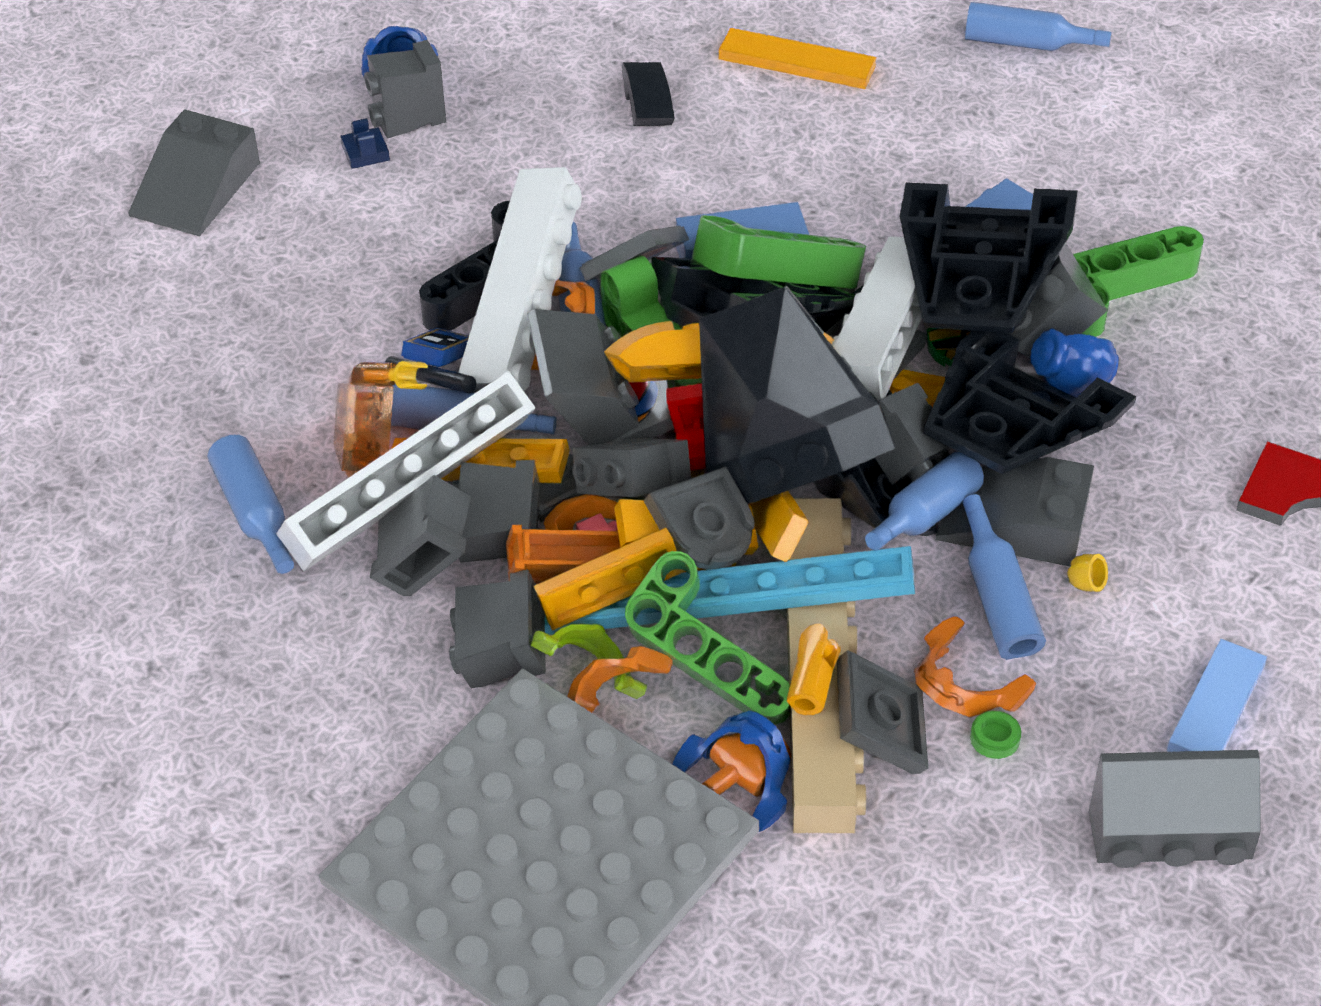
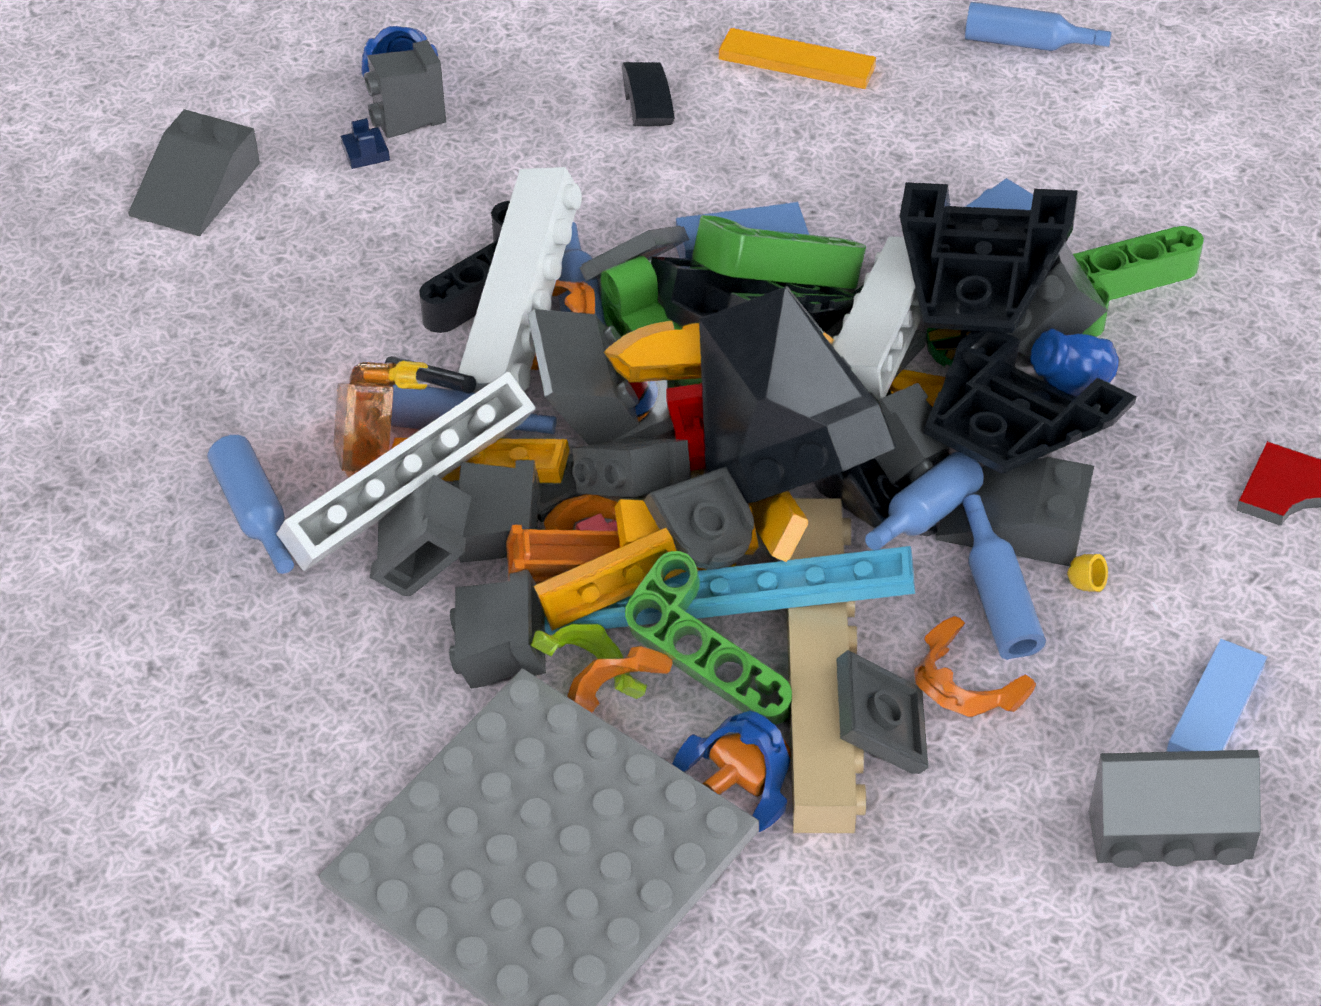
(435, 347): blue tile -> none
(813, 670): light orange bar -> none
(995, 734): bright green tile -> none

